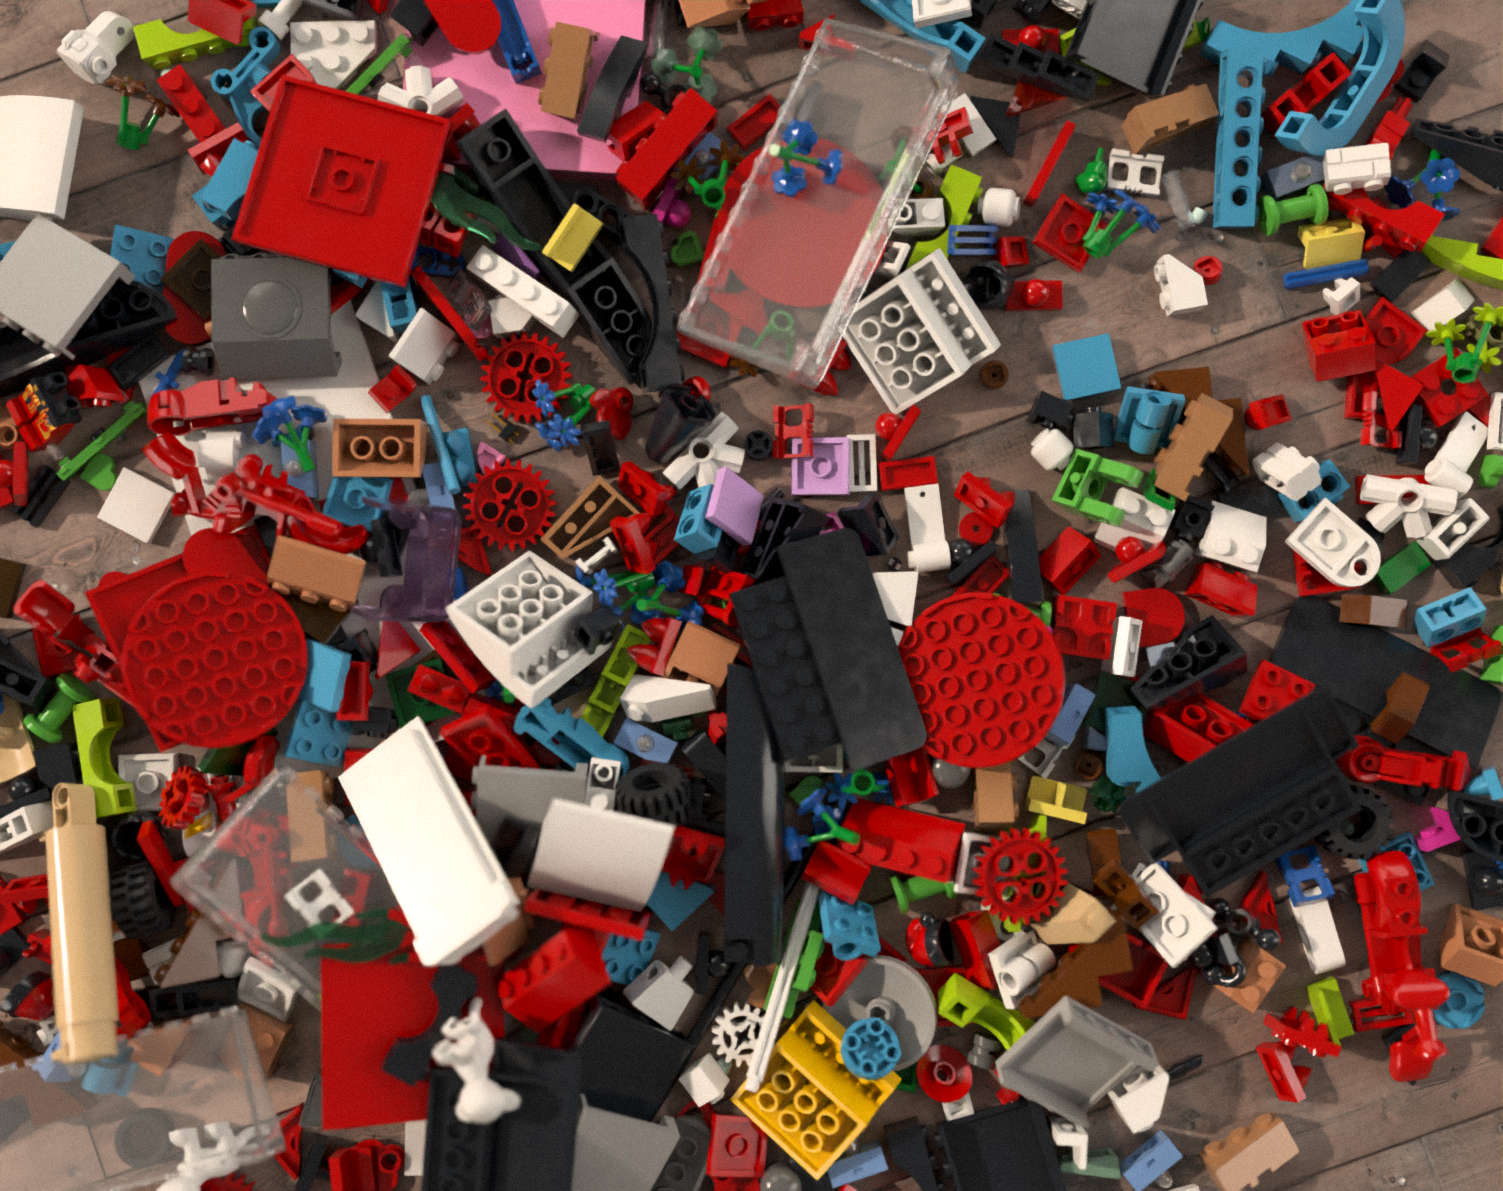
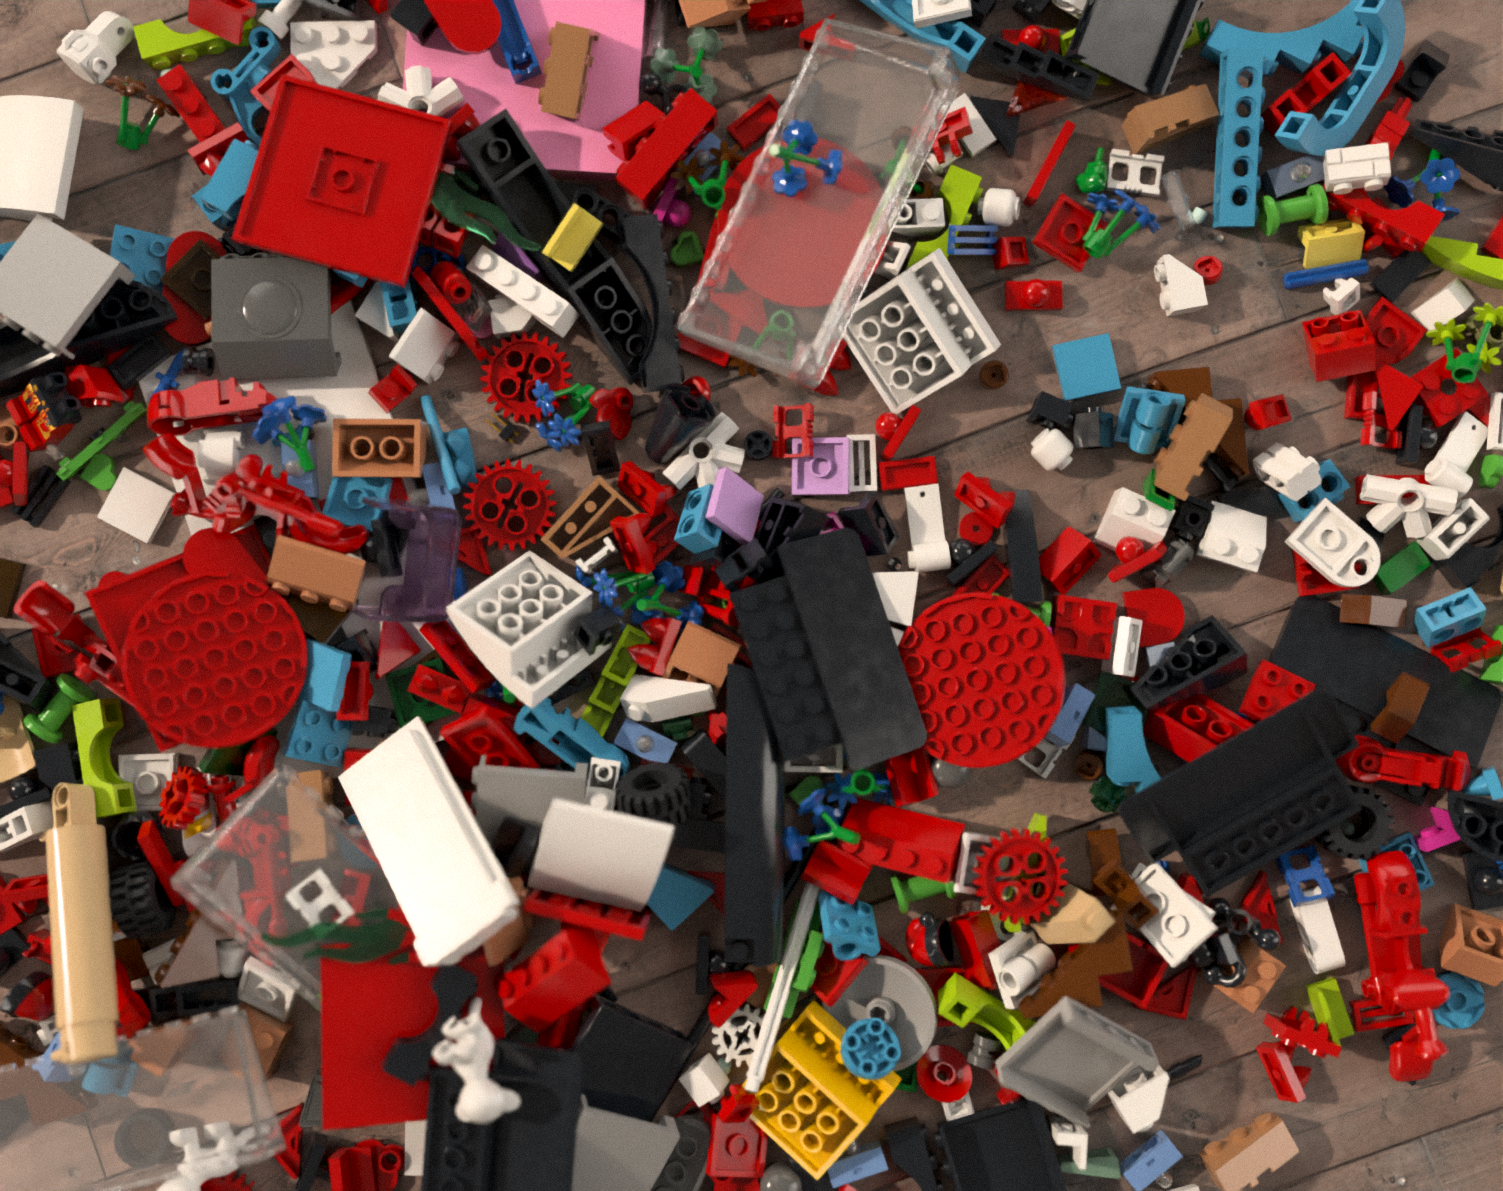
(373, 74): bright green piece -> none
(451, 282): none -> red head
(488, 456): bright pink tile -> none
(612, 88): black slope -> none
(629, 957): dark azure plate -> none
(662, 991): white torso -> none
(695, 867): red piece -> none
(734, 990): none -> red slope
(738, 1106): none -> red tile
(752, 554): none -> black piece
(989, 285): black hair -> none
(994, 799): medium nougat wedge -> none
(1056, 799): light yellow panel -> none
(1085, 482): bright green brick -> none
(1222, 590): red slope -> none

